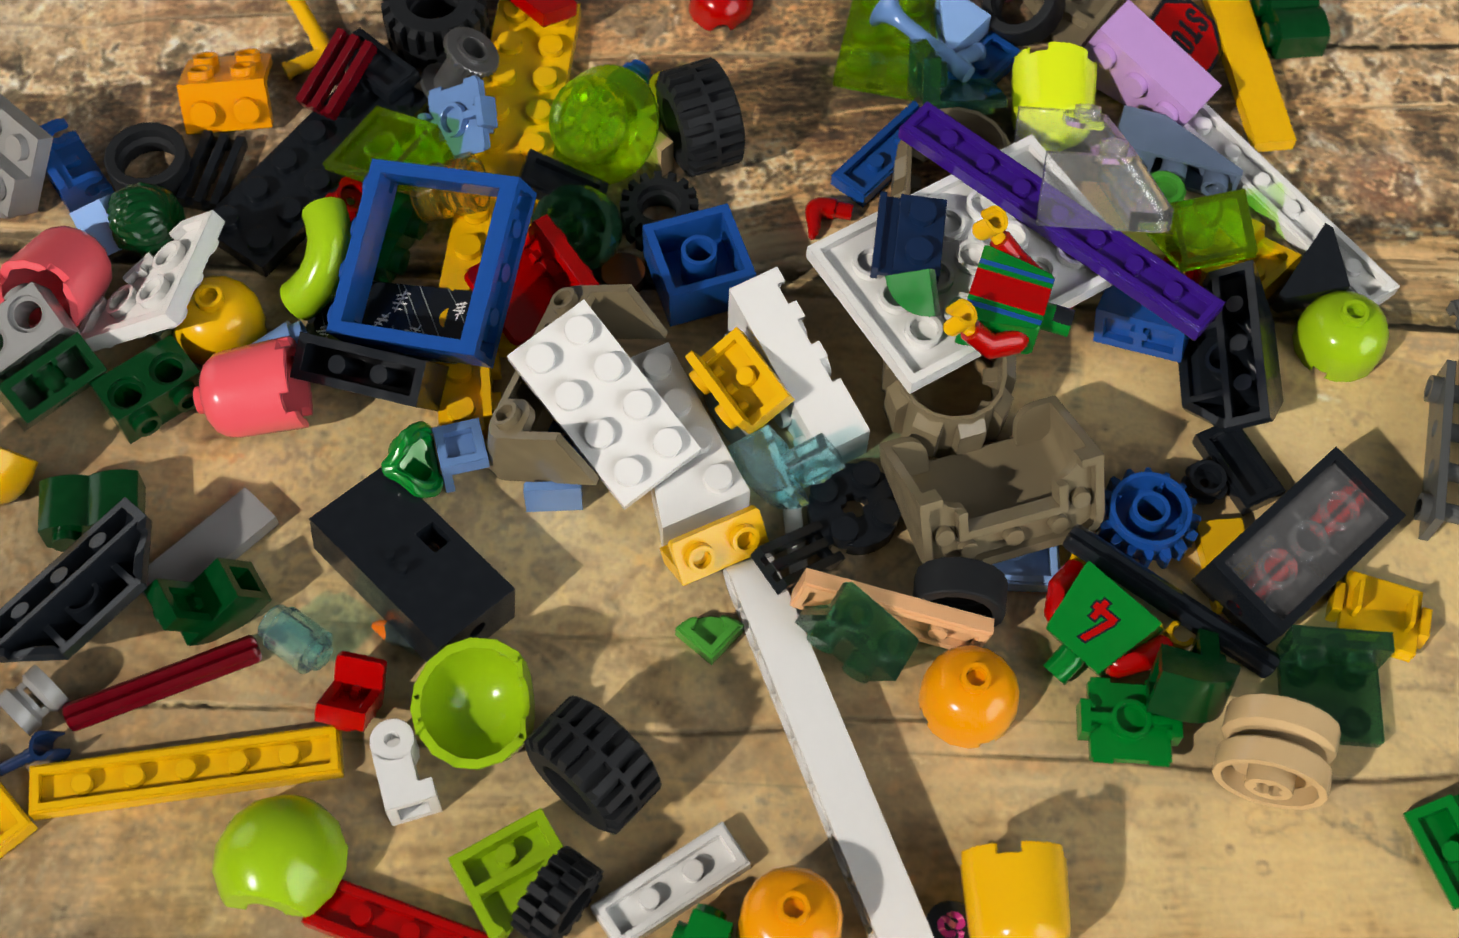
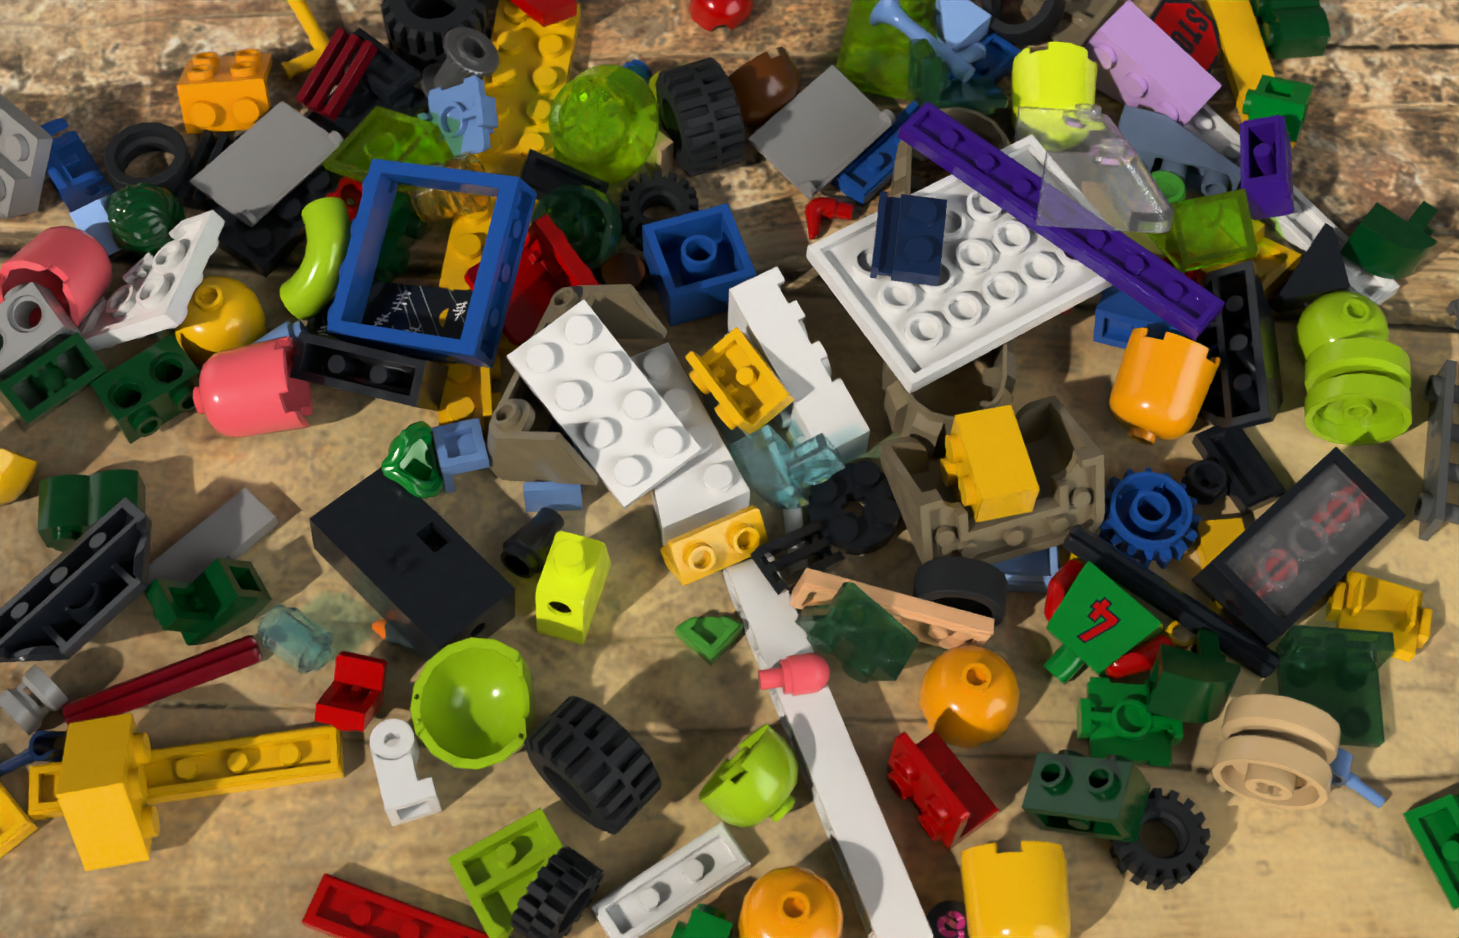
(106, 791): none -> yellow brick
(266, 163): none -> light grey piece
(280, 855): lime cylinder -> none
(530, 545): none -> black cone
(572, 577): none -> neon yellow torso
(754, 781): none -> lime cylinder
(765, 86): none -> reddish brown cylinder
(797, 674): none -> coral cylinder
(820, 131): none -> light grey piece
(916, 291): green tile -> none
(939, 788): none -> red bracket
(989, 464): none -> yellow brick
(1006, 296): torso -> none
(1087, 795): none -> dark green brick
(1160, 386): none -> light orange cylinder
(1190, 848): none -> black tyre
(1266, 167): none -> dark purple brick
(1280, 98): none -> green brick
(1342, 776): none -> medium blue hand
(1358, 391): none -> lime wheel
(1390, 244): none -> dark green brick

